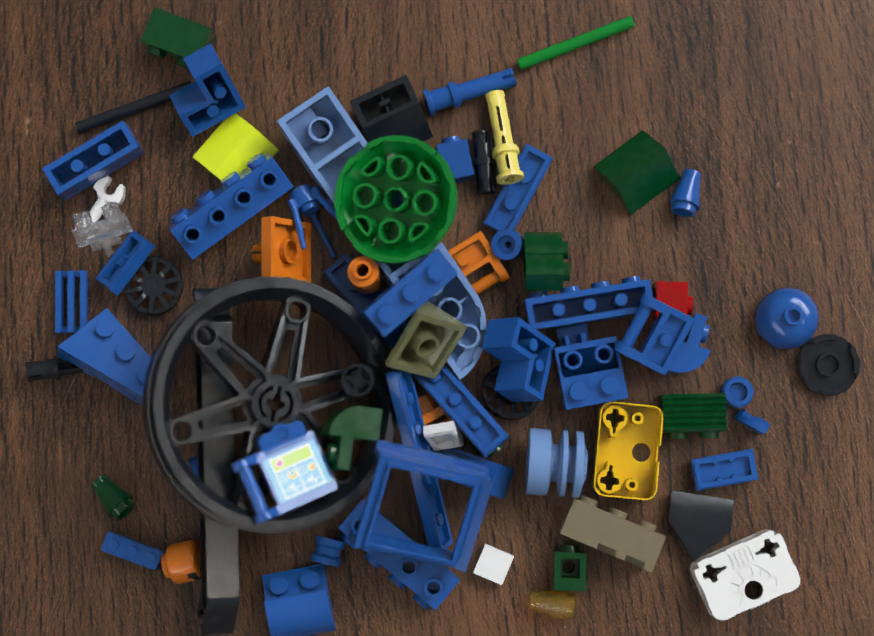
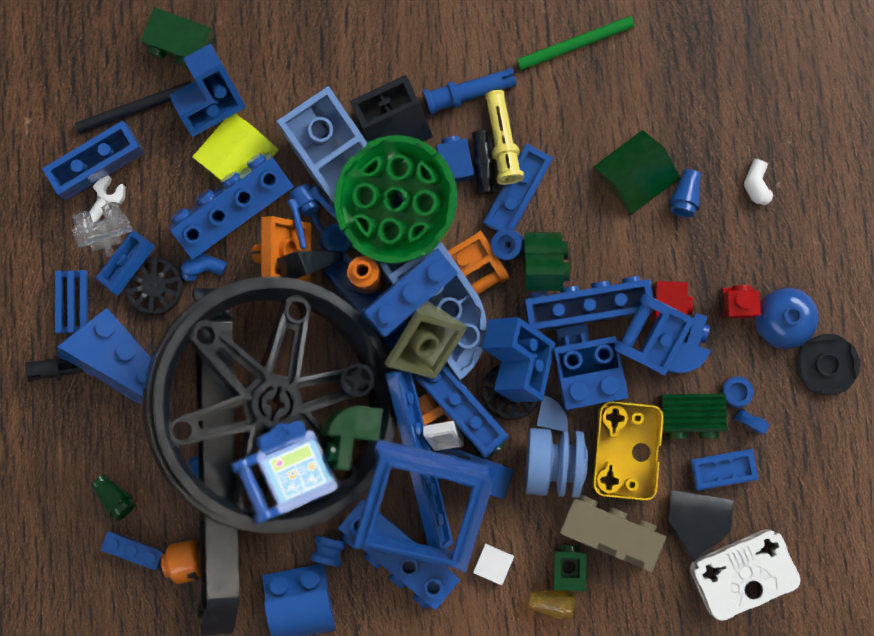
(202, 263): none -> blue arm
(306, 262): none -> black slope
(334, 239): none -> blue tile
(552, 415): none -> medium blue tile
(741, 302): none -> red brick
(755, 185): none -> white arm

